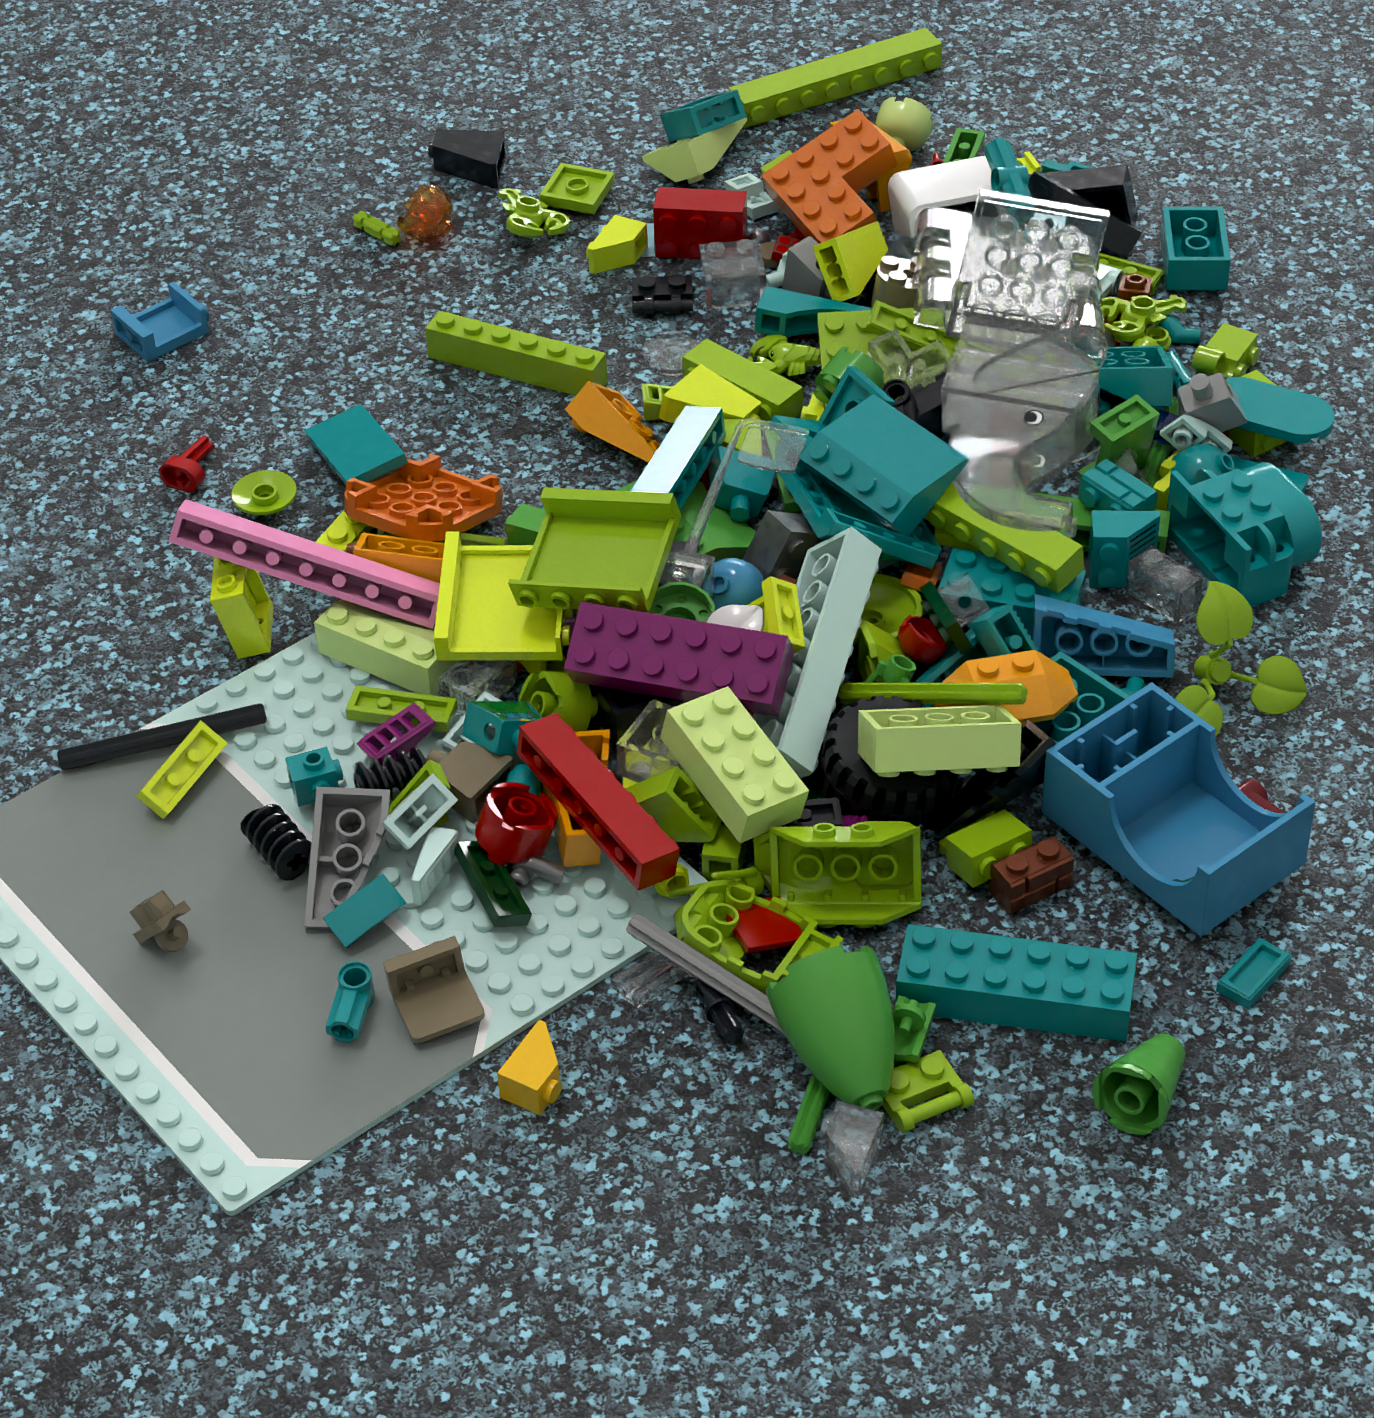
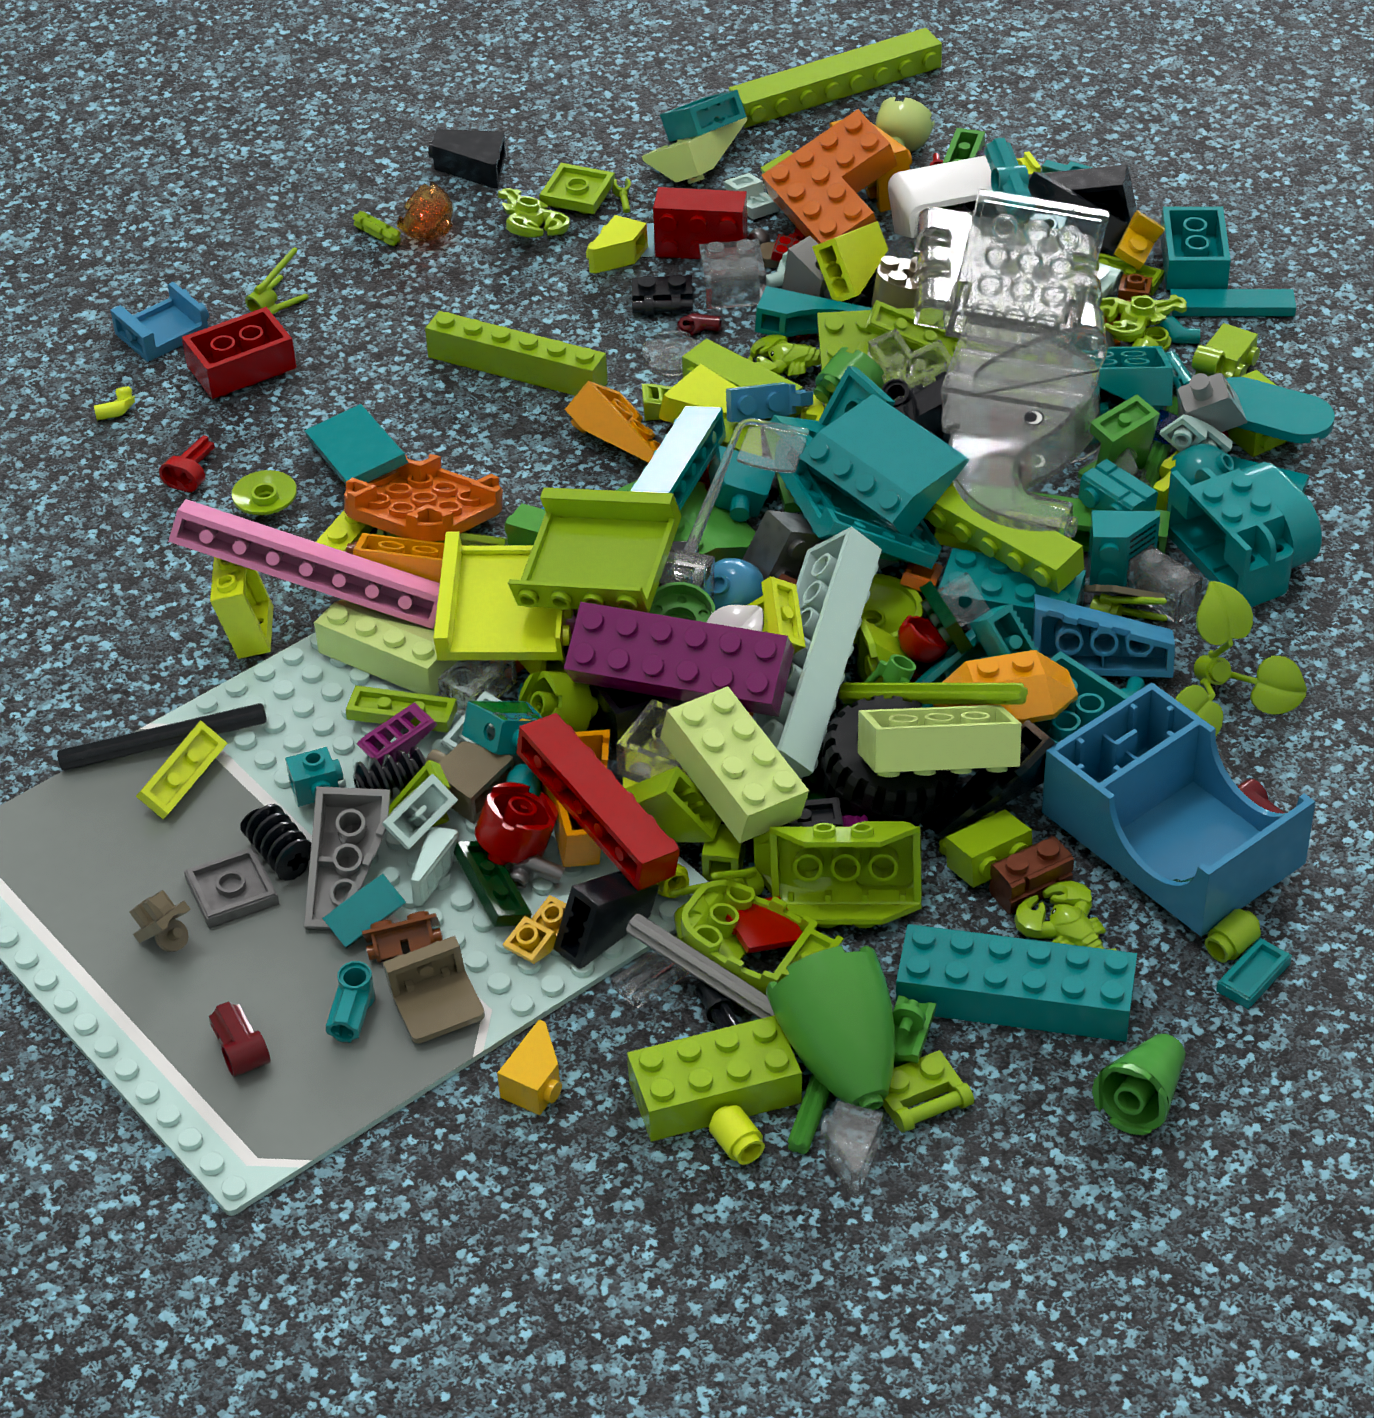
(117, 407): none -> neon yellow arm
(231, 887): none -> flat silver tile
(239, 352): none -> red brick
(240, 1044): none -> dark red piece
(264, 294): none -> lime plant
(388, 936): none -> dark orange hinge
(536, 936): none -> yellow slope
(599, 916): none -> black slope
(622, 193): none -> lime hand
(693, 1077): none -> lime brick
(696, 323): none -> dark red arm
(736, 1134): none -> neon yellow brick
(765, 401): none -> dark azure hinge
(1067, 918): none -> lime animal
(1113, 605): none -> lime plant
(1115, 590): none -> dark tan piece
(1138, 240): none -> yellow slope
(1233, 935): none -> lime brick
(1237, 302): none -> teal tile

